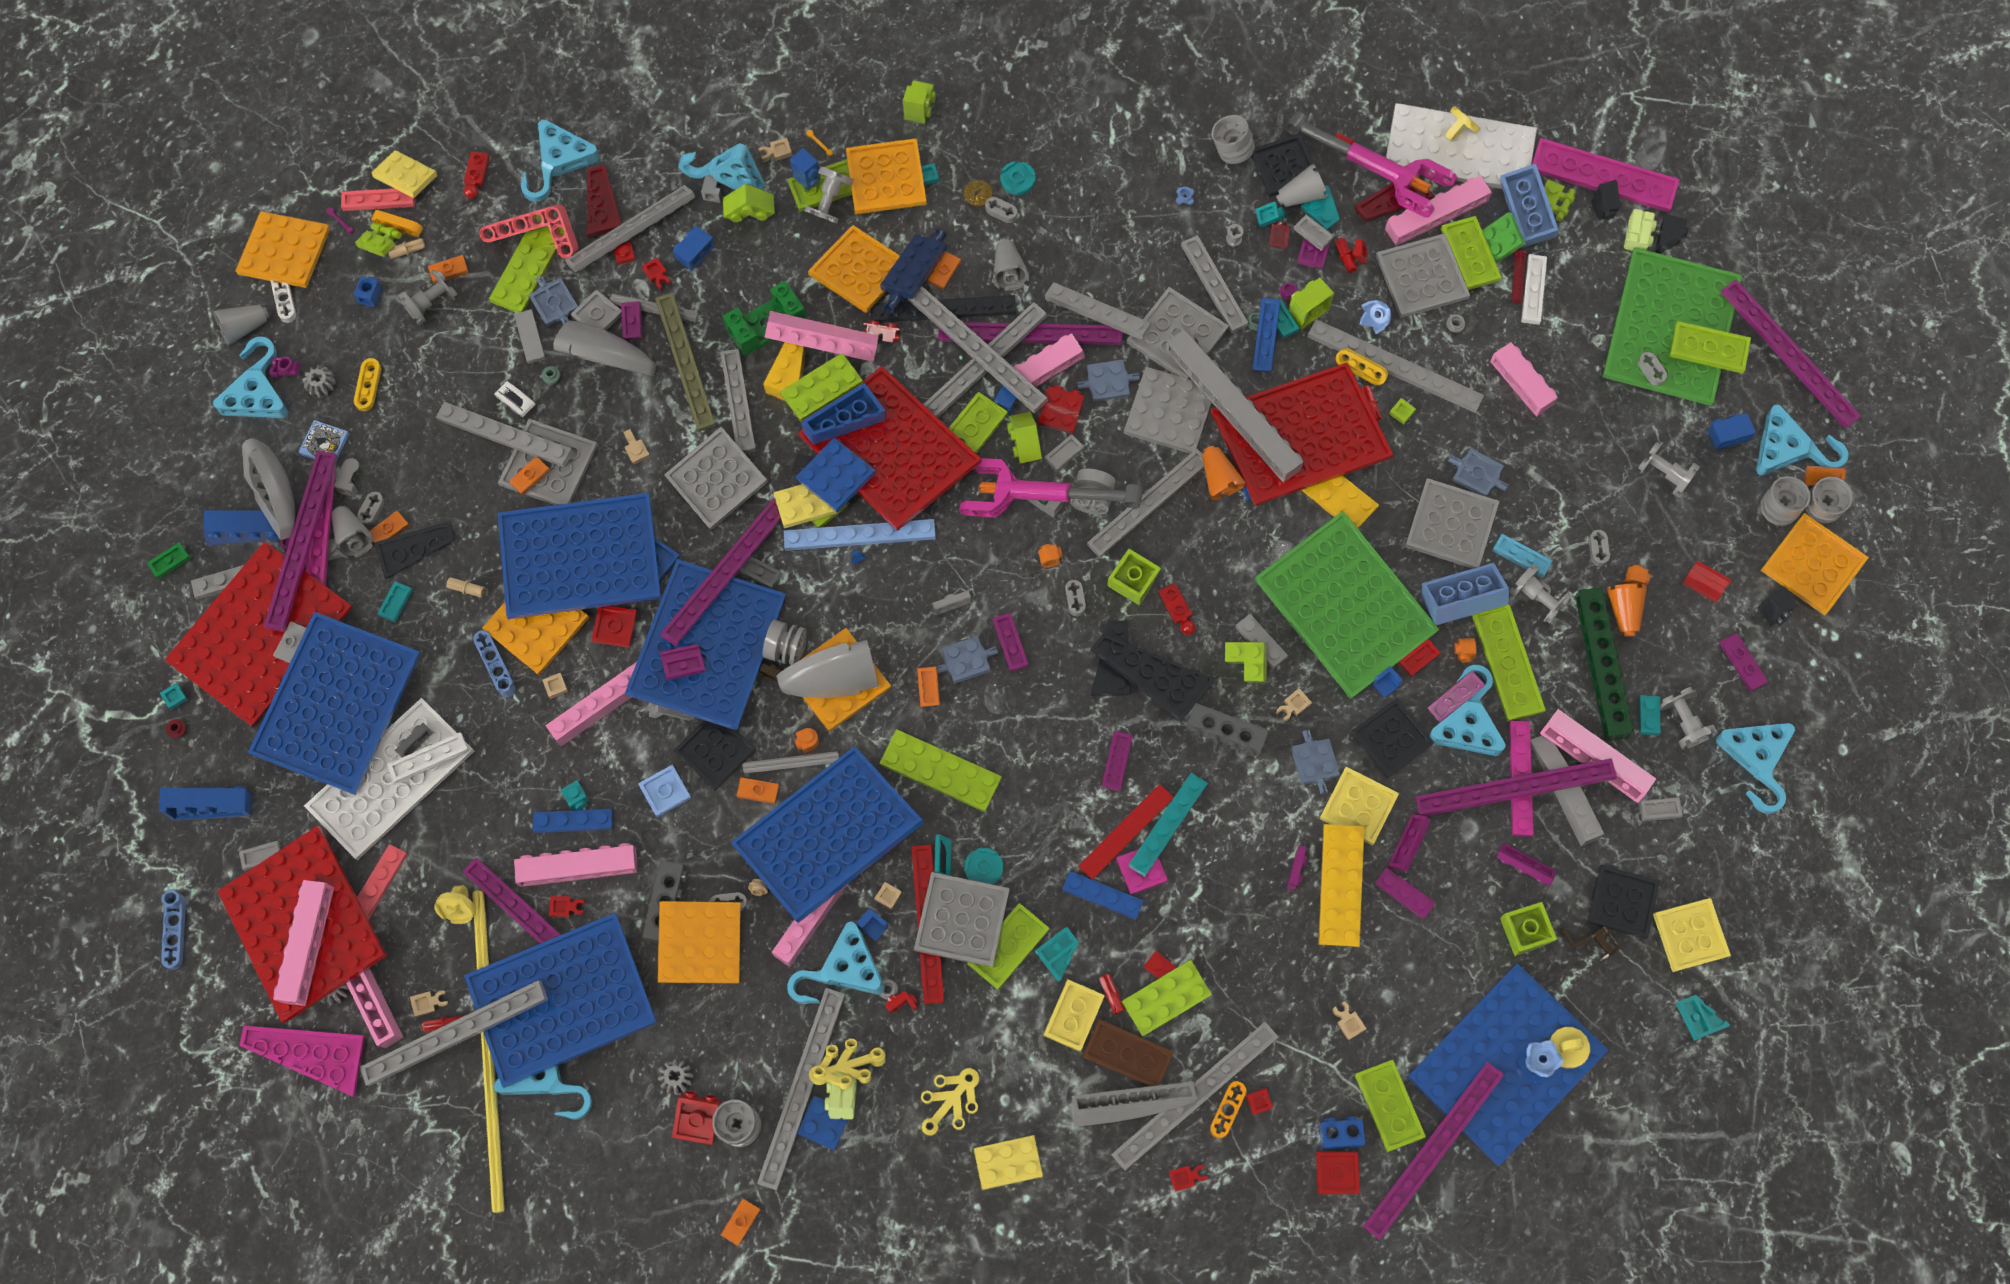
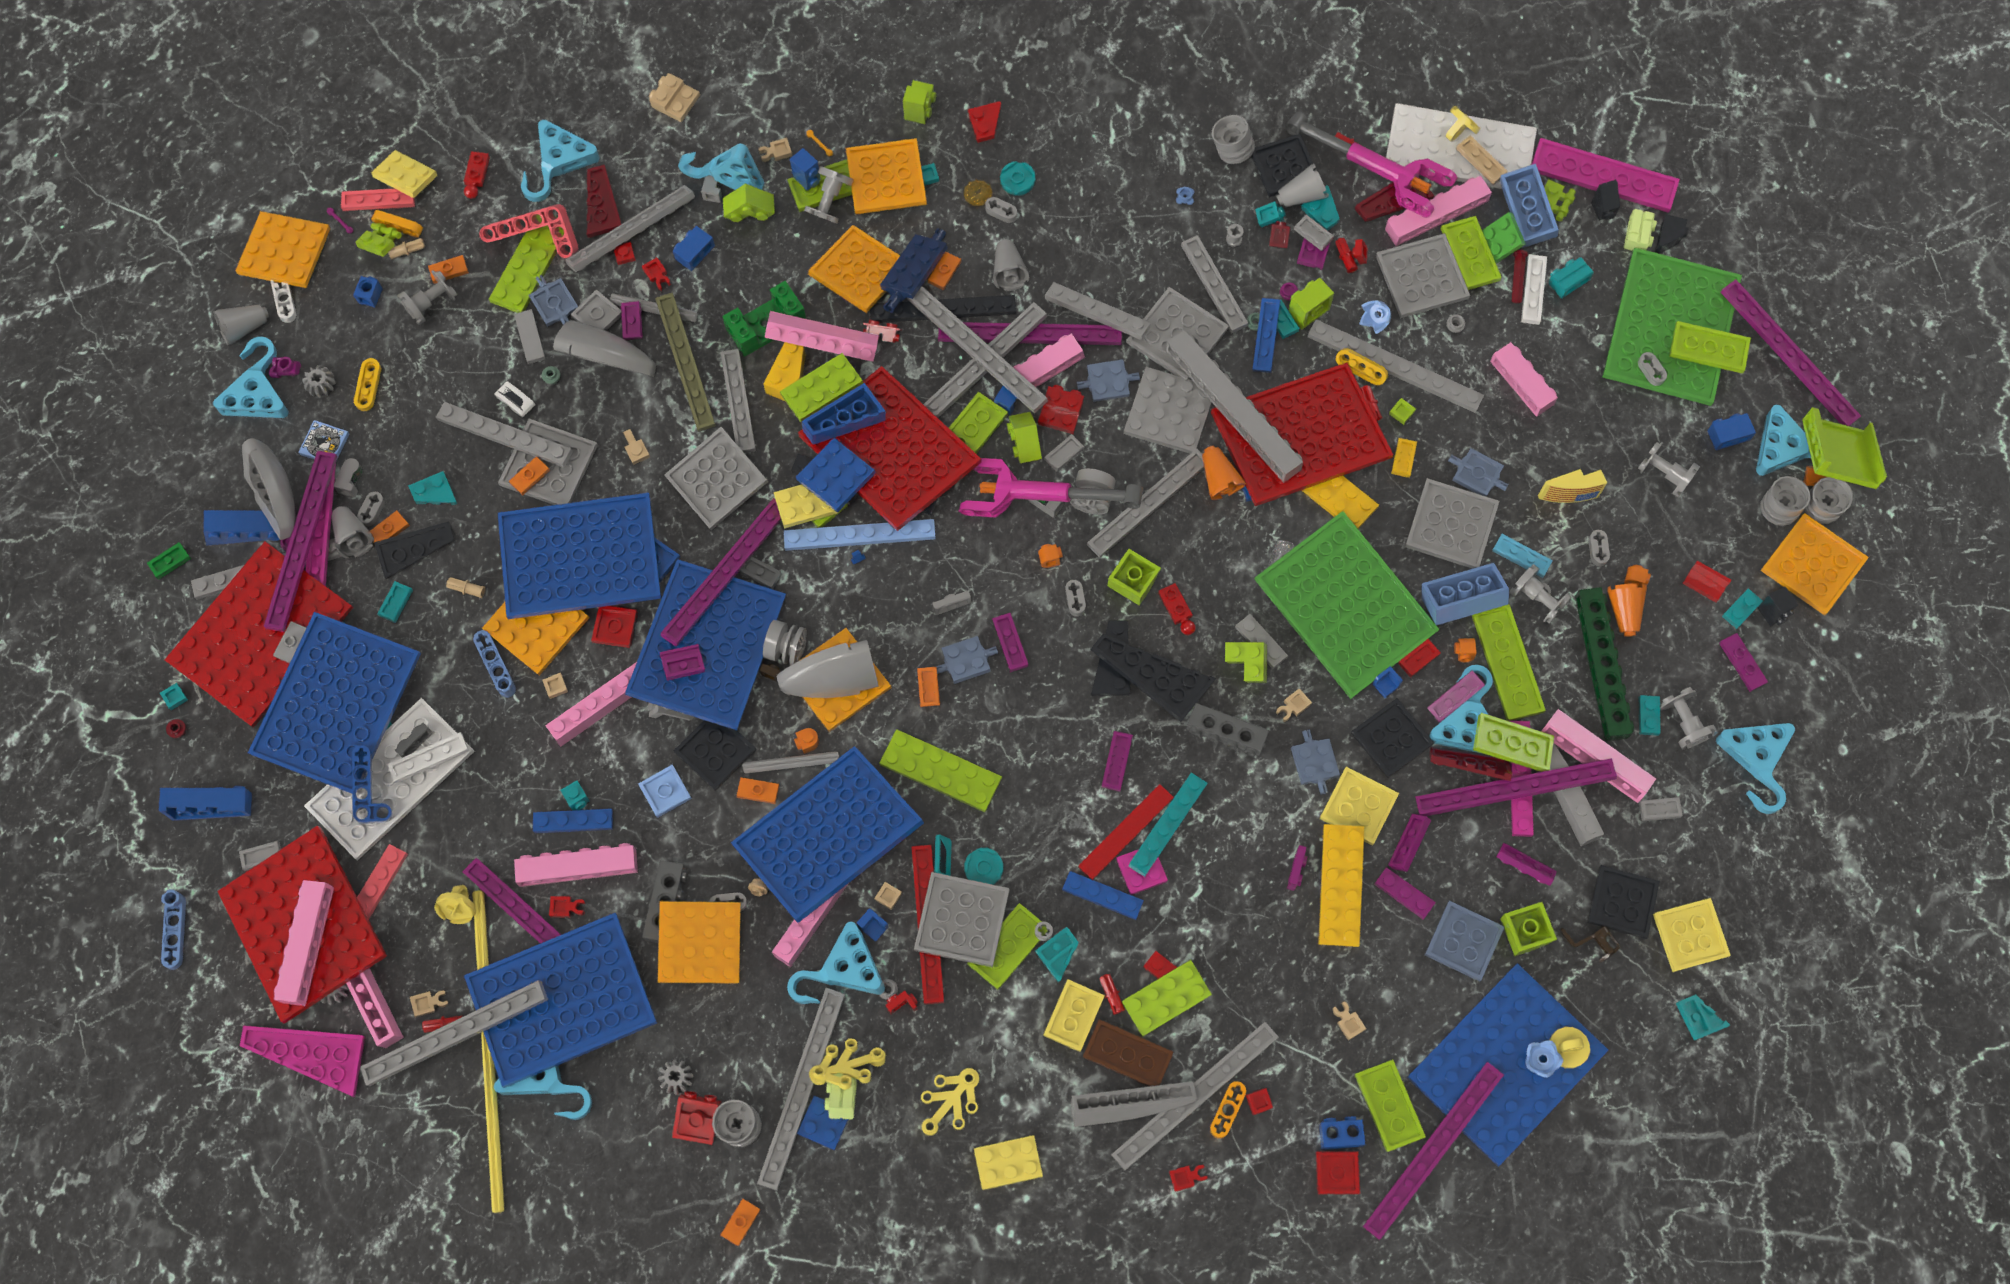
(358, 784): none -> blue beam
(433, 490): none -> teal wing
(673, 97): none -> tan plate
(984, 121): none -> red wing
(1048, 927): none -> light grey bush
(1404, 457): none -> yellow plate
(1464, 941): none -> sand blue plate
(1472, 762): none -> dark red wing
(1481, 159): none -> tan plate
(1513, 742): none -> lime plate
(1570, 277): none -> teal brick
(1573, 487): none -> light yellow slope
(1742, 608): none -> teal plate
(1844, 451): none -> lime panel

